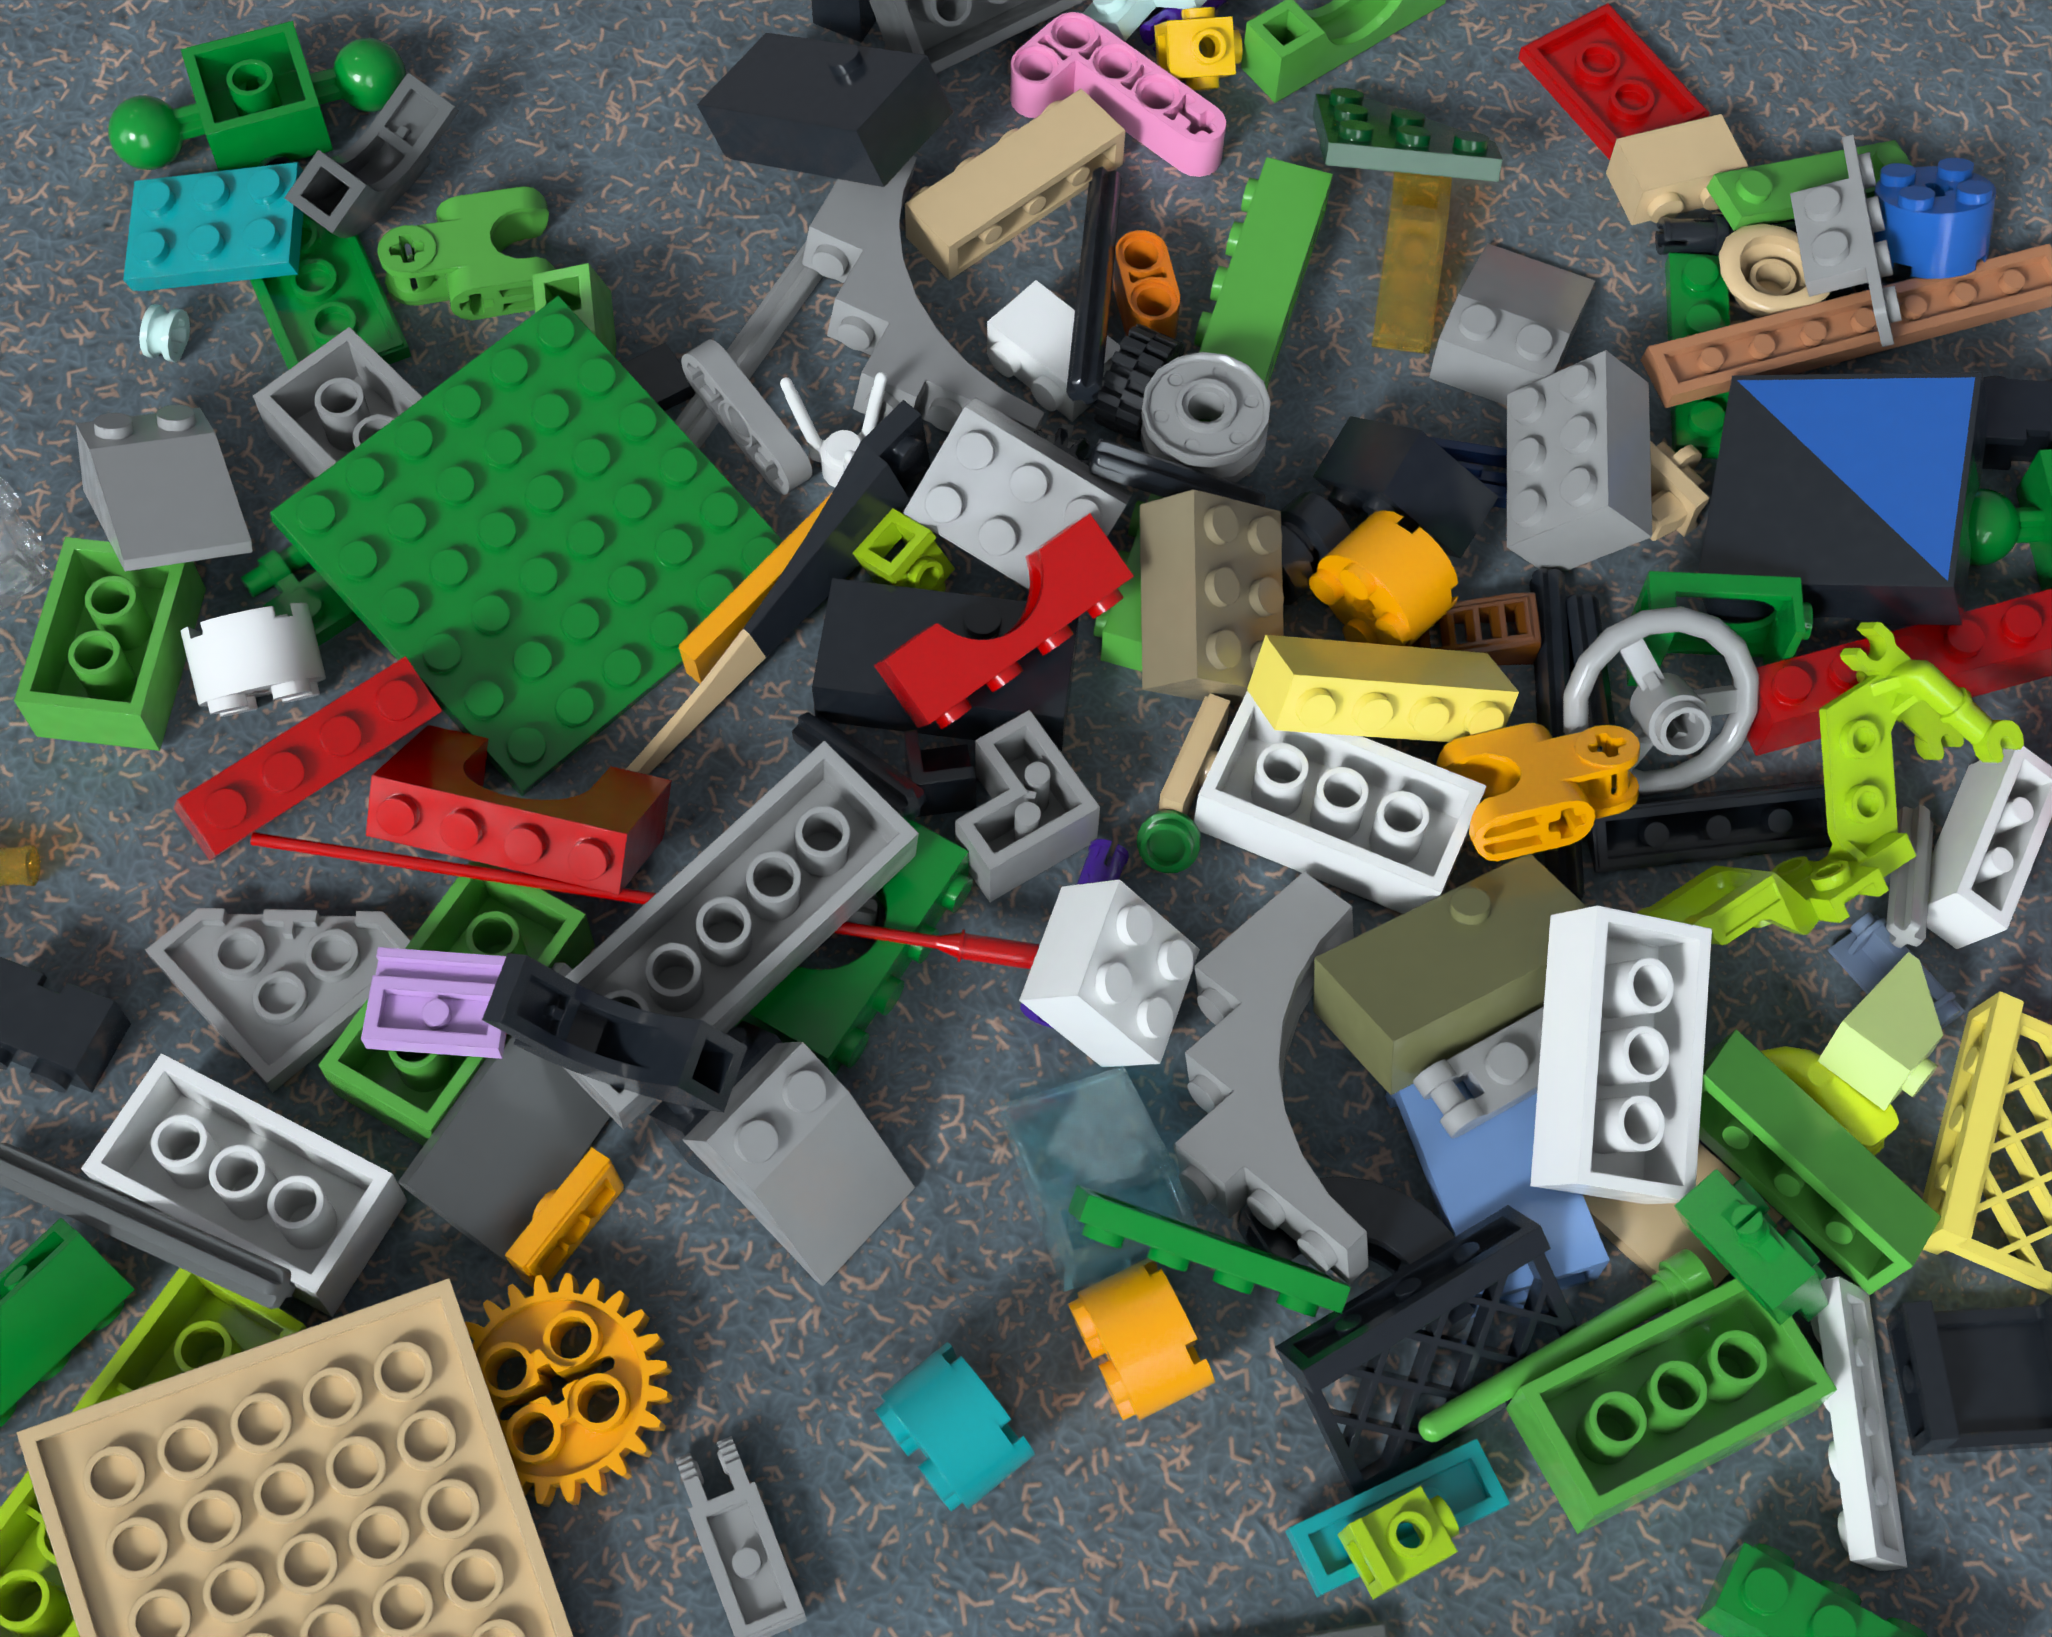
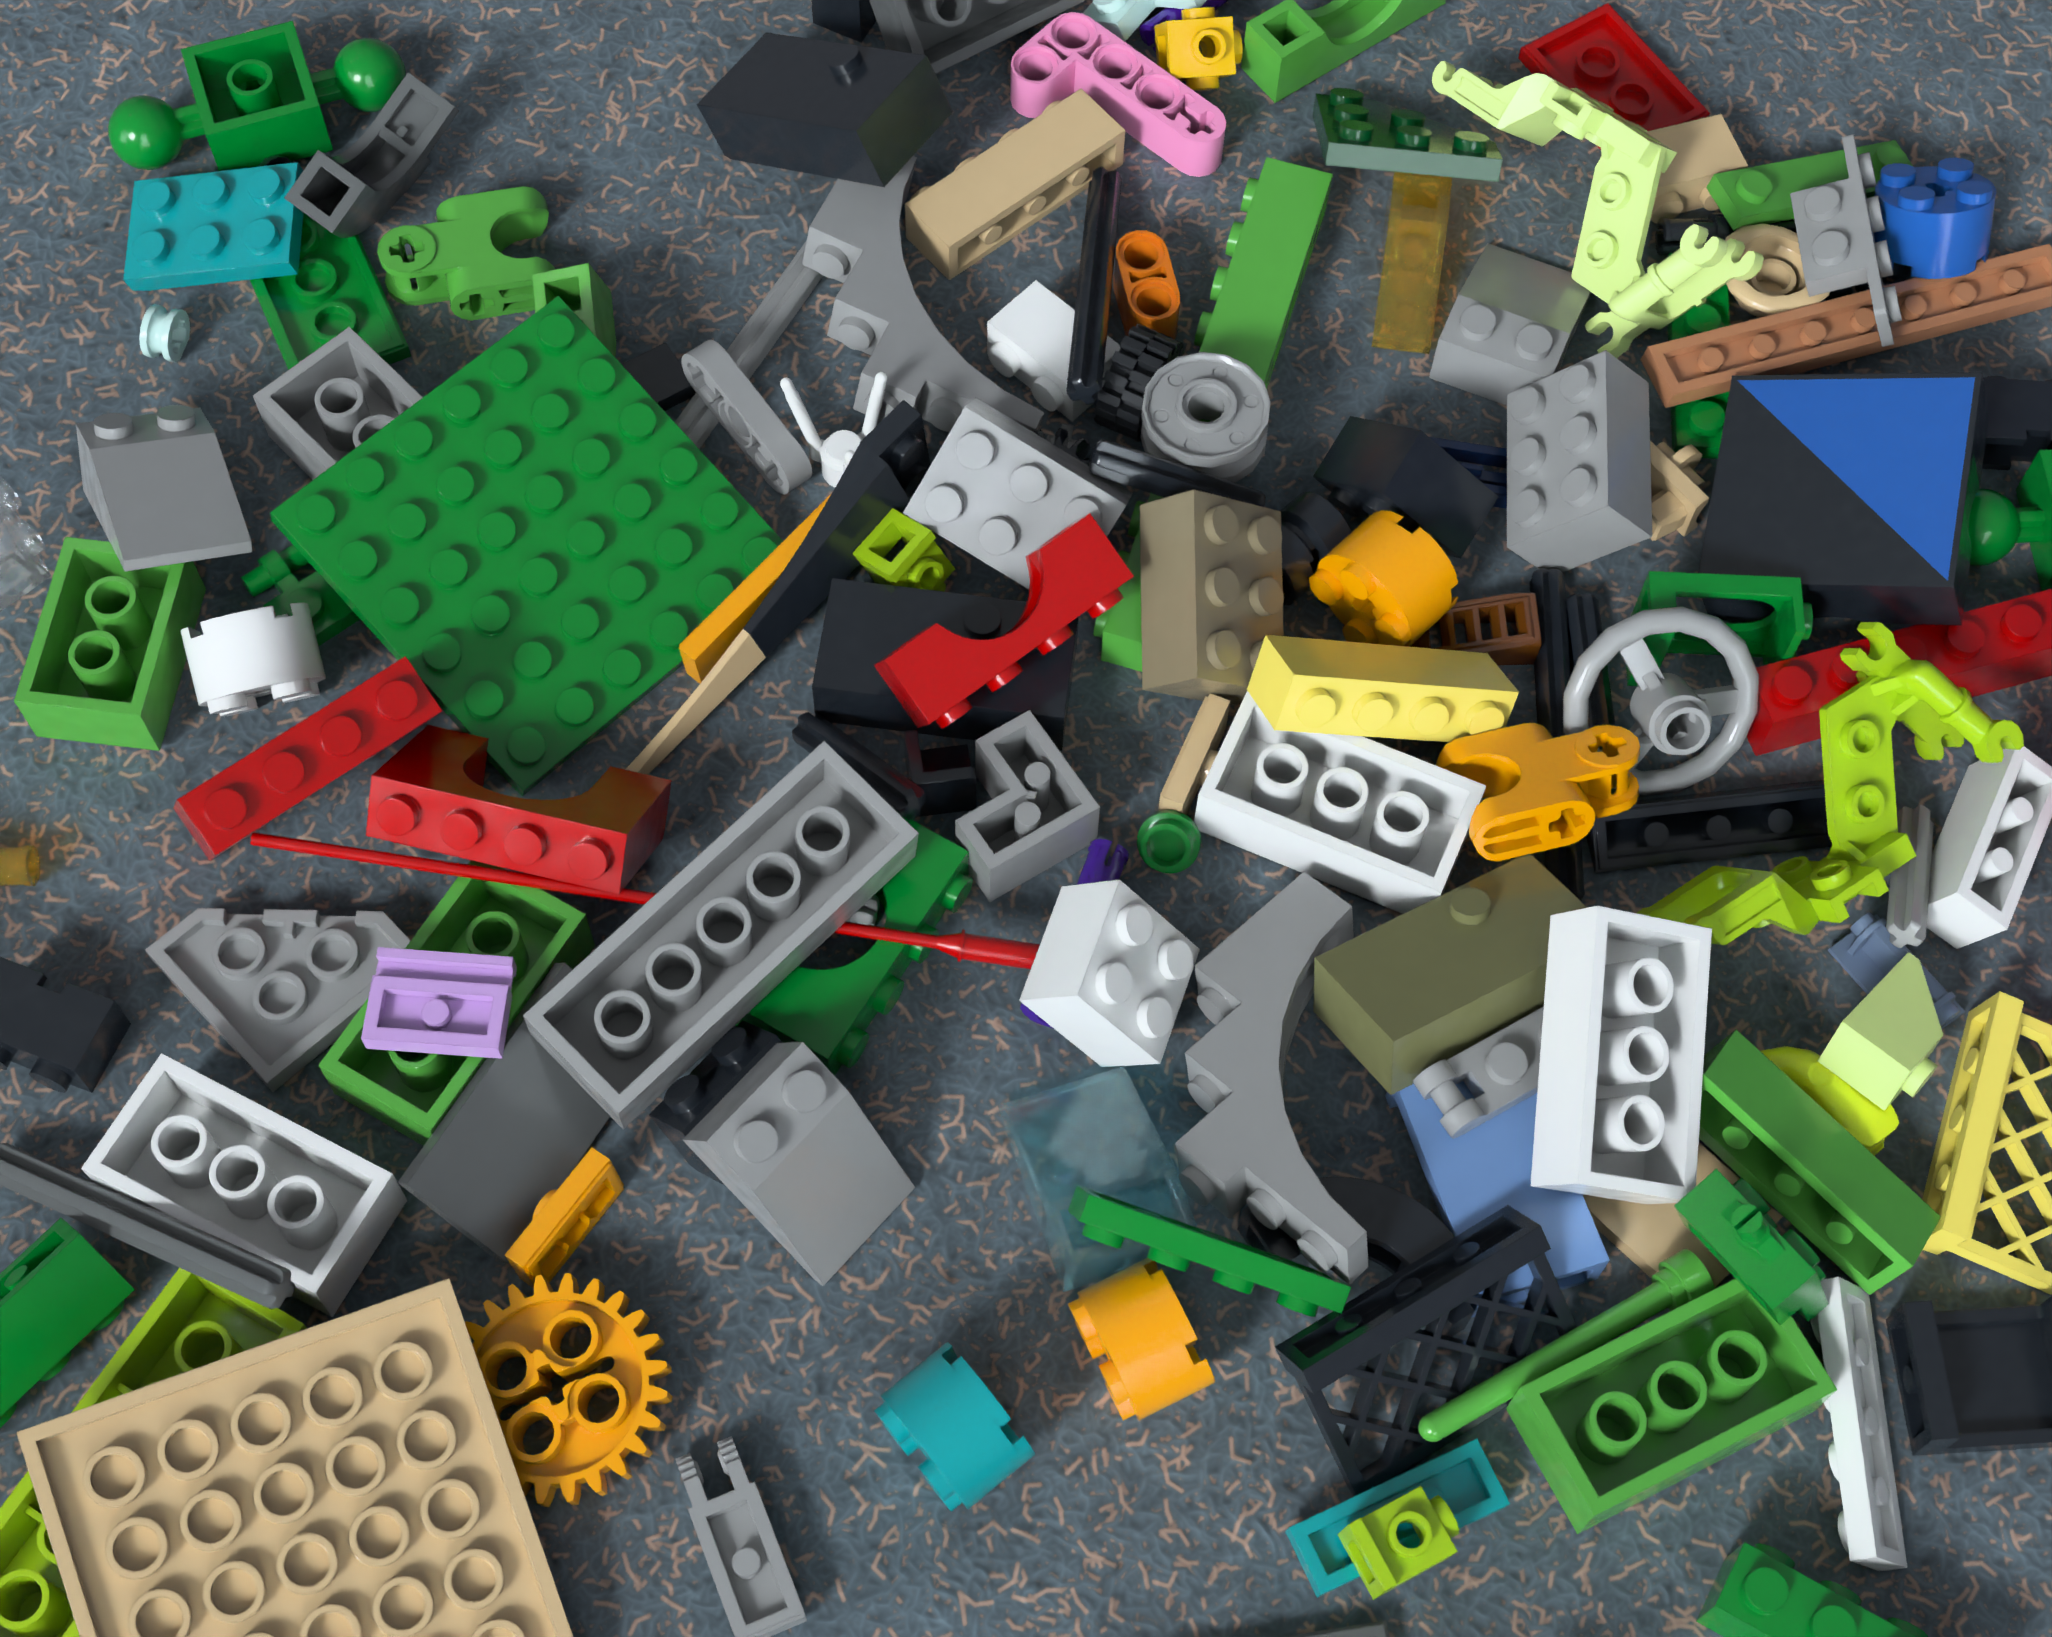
(611, 1041): black arch -> none
(1617, 204): none -> yellowish green piece

